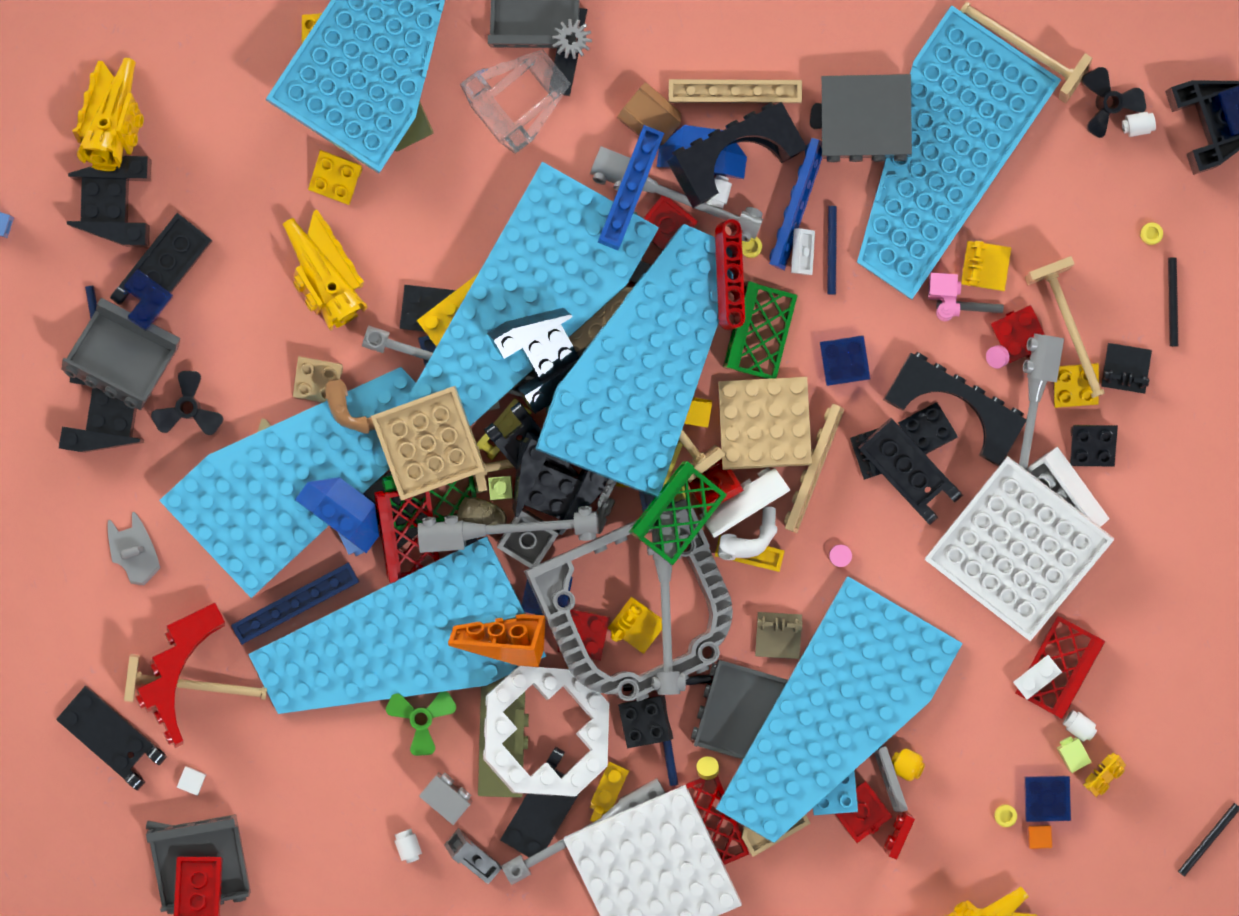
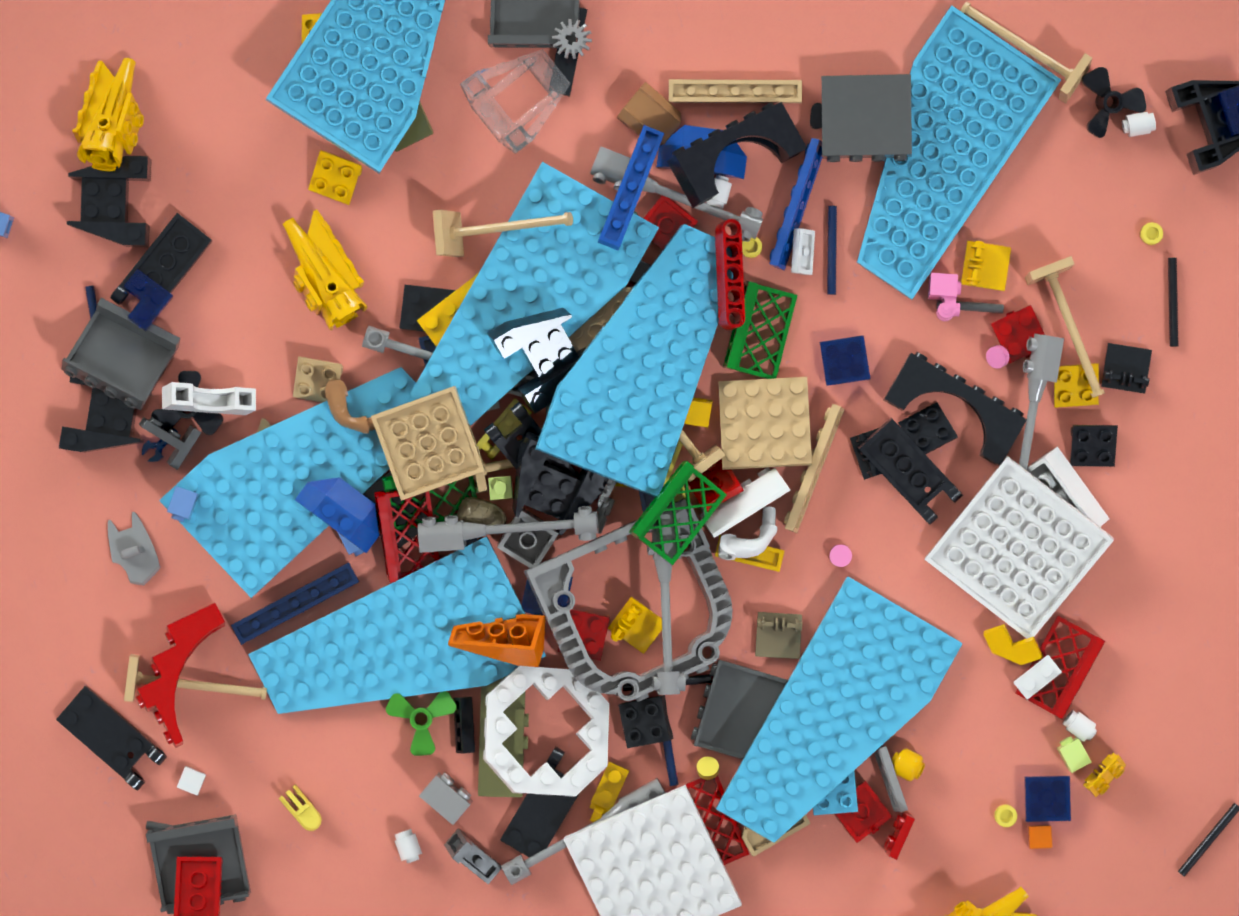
(159, 445): none -> bar
(182, 446): none -> dark grey bracket
(182, 504): none -> medium blue brick
(223, 401): none -> white arch
(306, 814): none -> light yellow arm
(450, 232): none -> tan tile
(464, 725): none -> black piece
(1003, 646): none -> yellow tile

